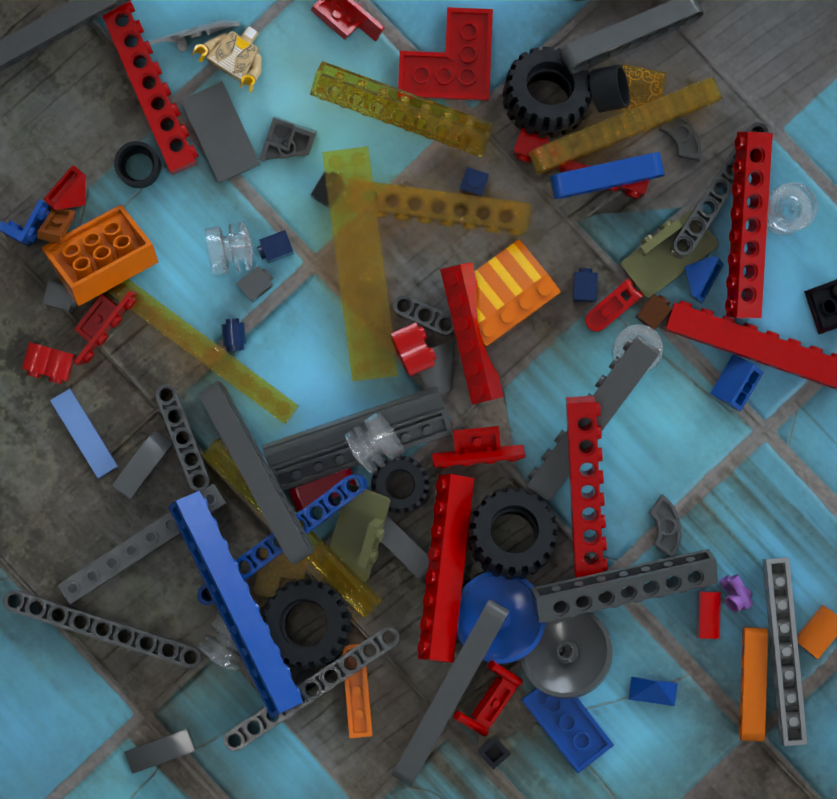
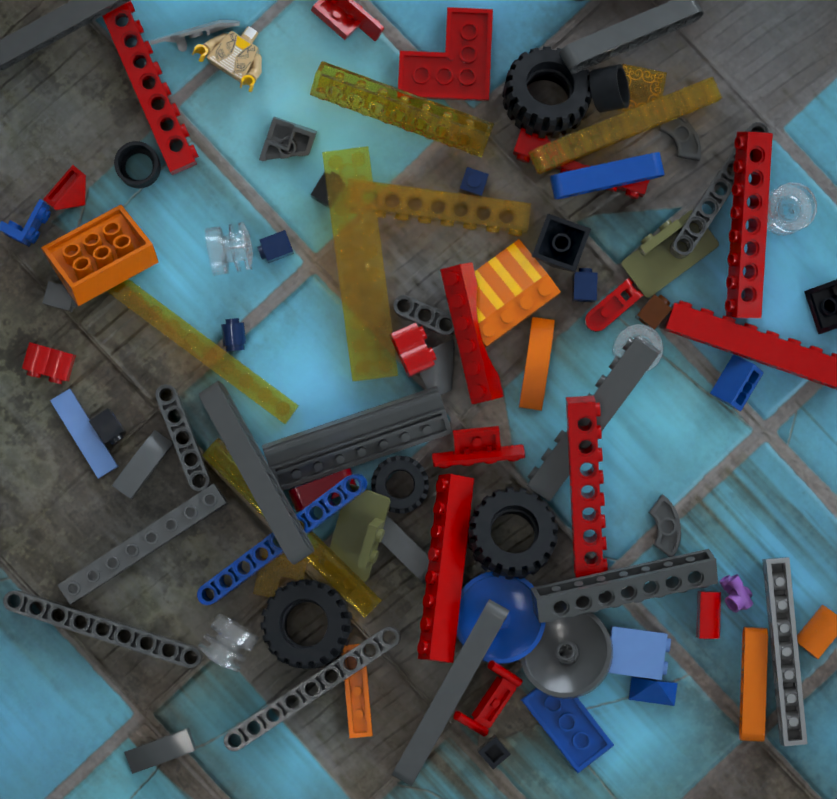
(56, 225): dark orange plate -> none
(98, 322): red bracket -> none
(108, 427): none -> black brick
(220, 132): dark grey tile -> none
(235, 604): blue brick -> none
(256, 283): dark grey brick -> none
(373, 443): clear wheel -> none
(537, 363): none -> orange slope
(561, 243): none -> black slope
(639, 652): none -> medium blue brick
(702, 276): blue slope -> none

